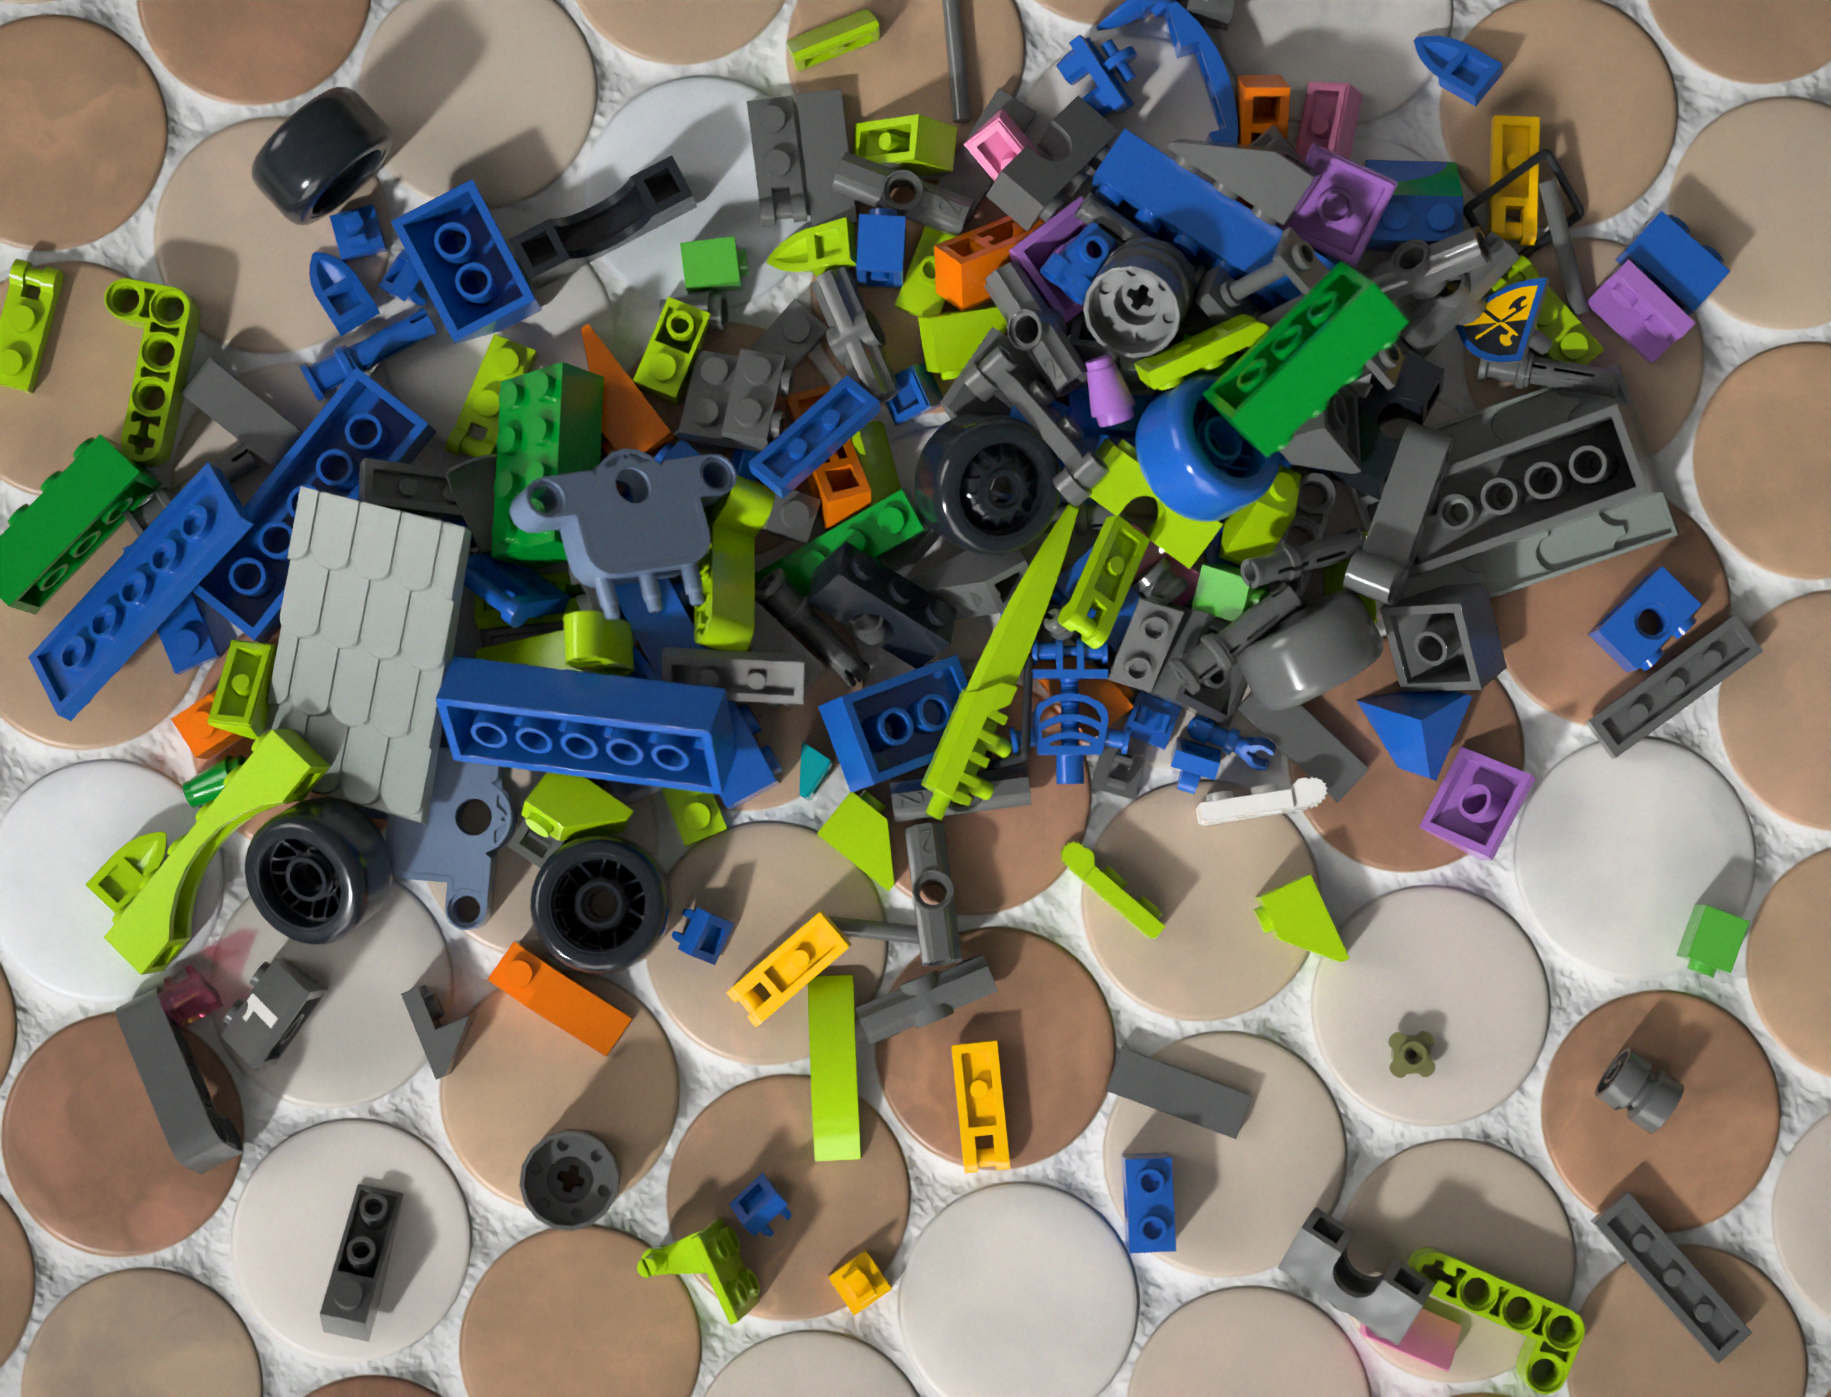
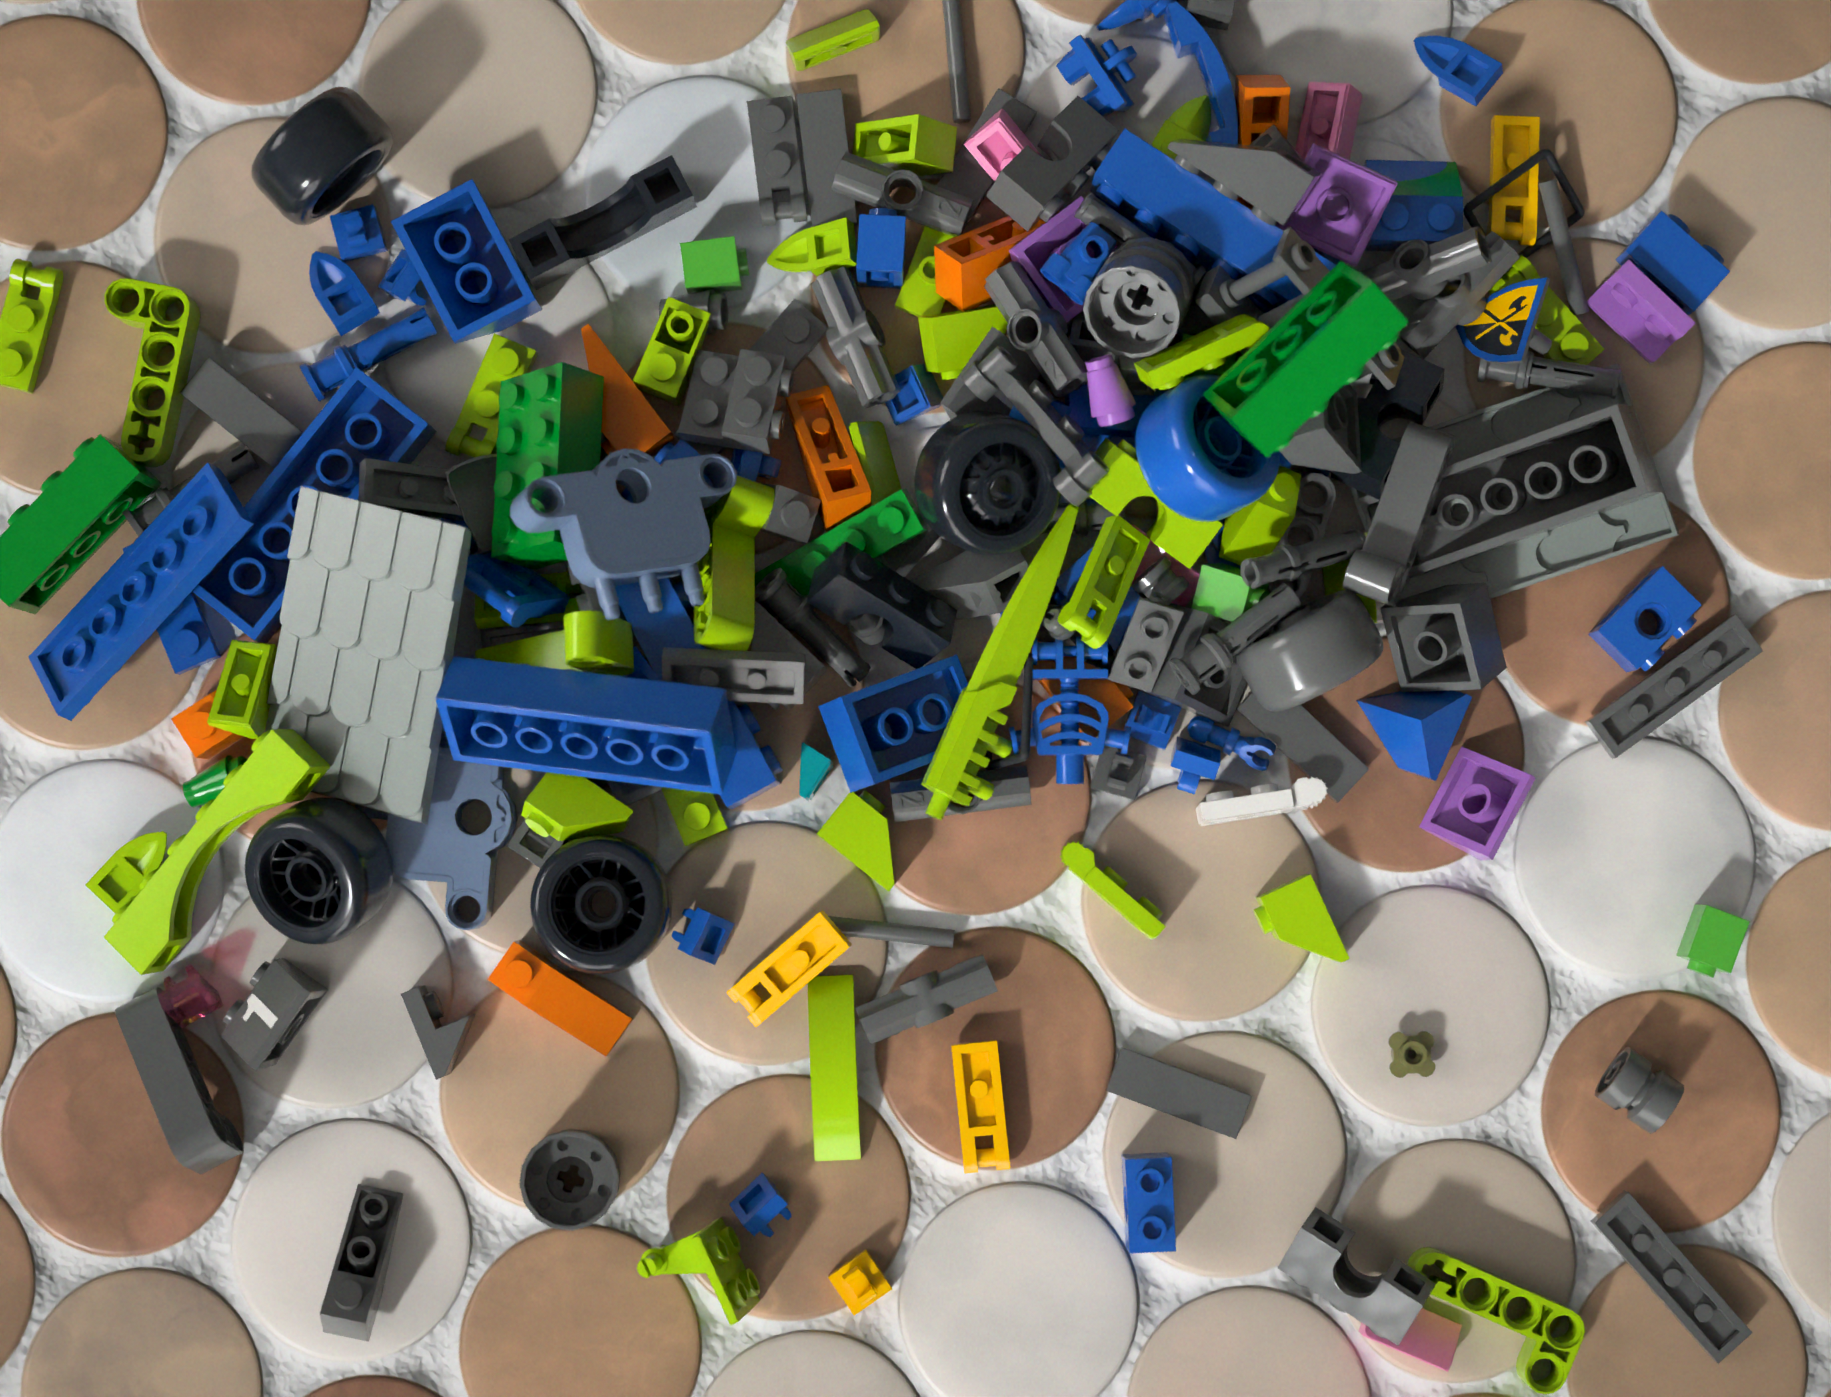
(814, 436): blue plate -> none
(930, 866): dark grey piece -> none
(1187, 122): none -> lime plate

